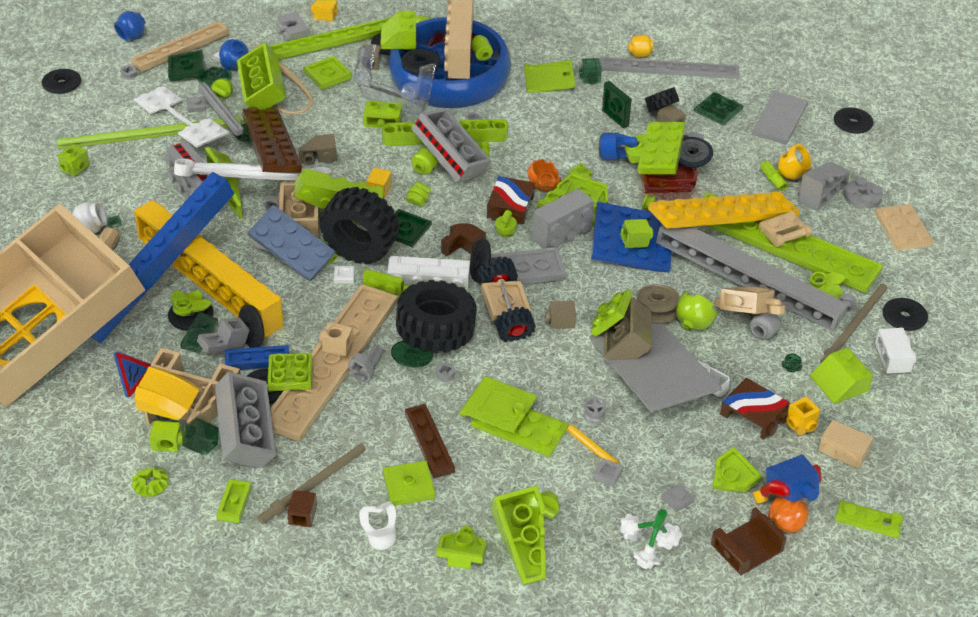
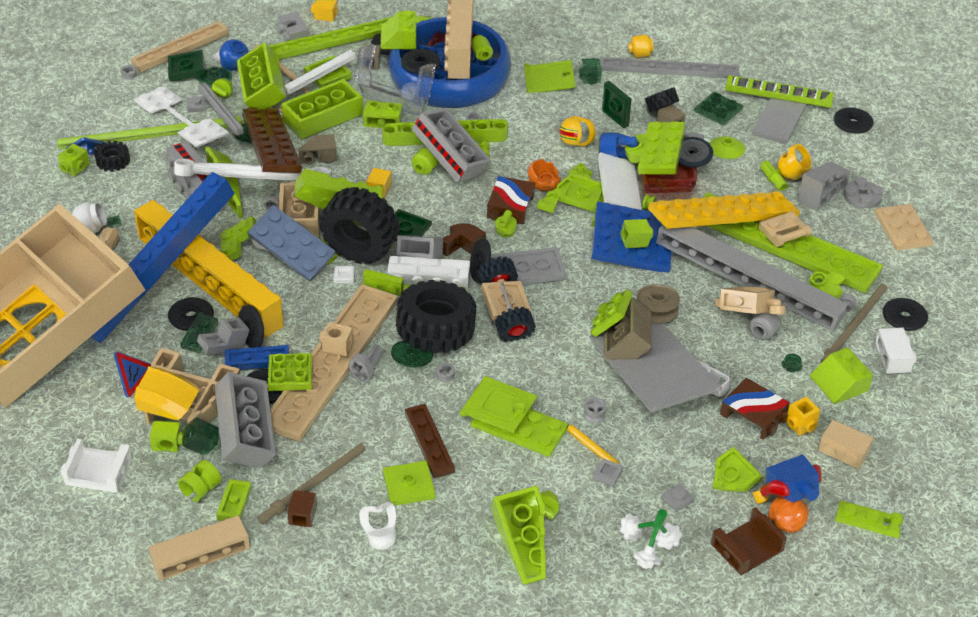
(51, 84): black wheel -> none
(88, 144): none -> blue piece
(96, 467): none -> white panel
(105, 162): none -> black tyre
(130, 25): blue piece -> none
(155, 486): lime gear -> none
(187, 303): lime plate -> none
(199, 547): none -> tan brick
(200, 480): none -> lime wheel
(231, 238): none -> lime plate
(319, 72): none -> white axle
(322, 108): none -> lime brick
(411, 246): none -> light grey brick
(418, 194): lime piece -> none
(462, 548): lime plate -> none
(561, 315): dark tan brick -> none
(562, 219): light grey brick -> none
(571, 131): none -> yellow helmet
(619, 181): none -> white tile
(695, 312): lime cylinder -> none
(727, 147): none -> lime dish
(779, 91): none -> lime tile

